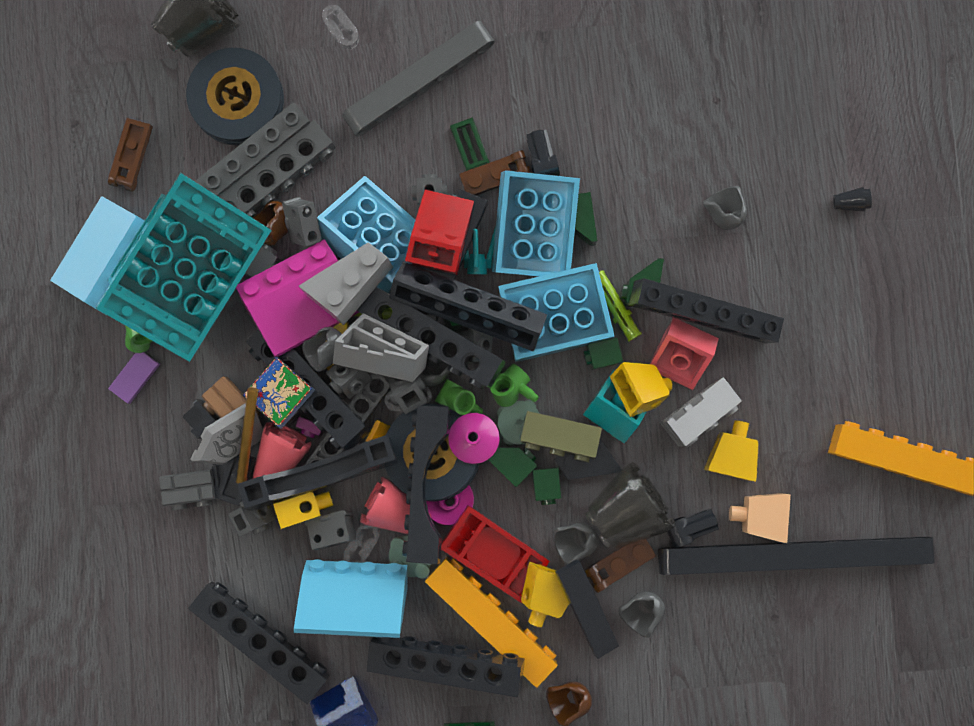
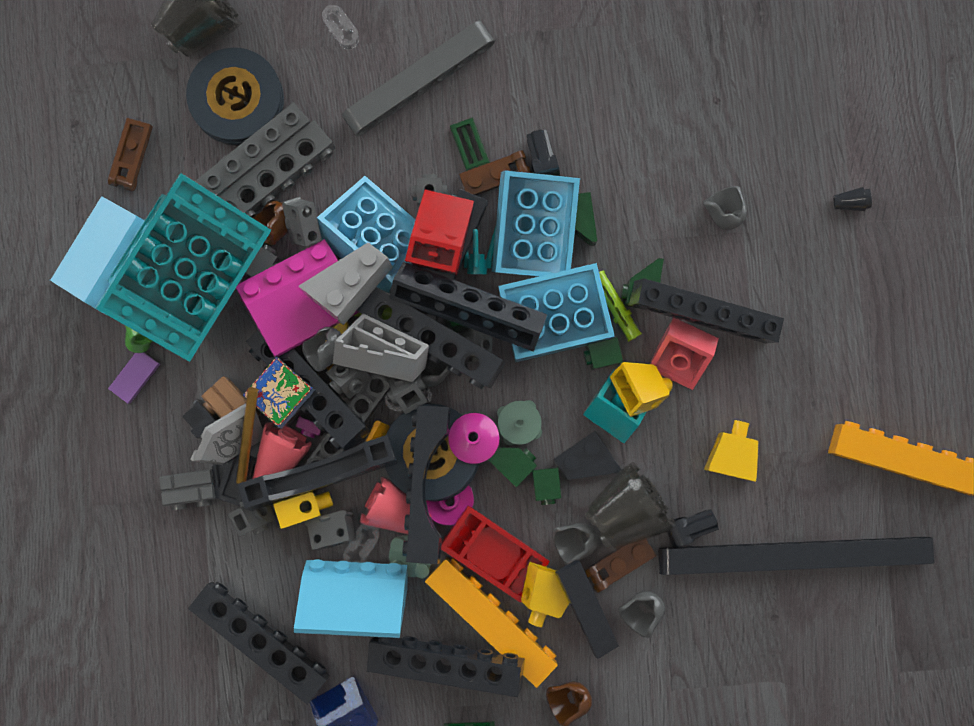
(458, 399): bright green piece -> none
(516, 381): bright green piece -> none
(560, 436): olive brick -> none
(701, 413): light grey wedge -> none
(764, 516): light nougat torso -> none

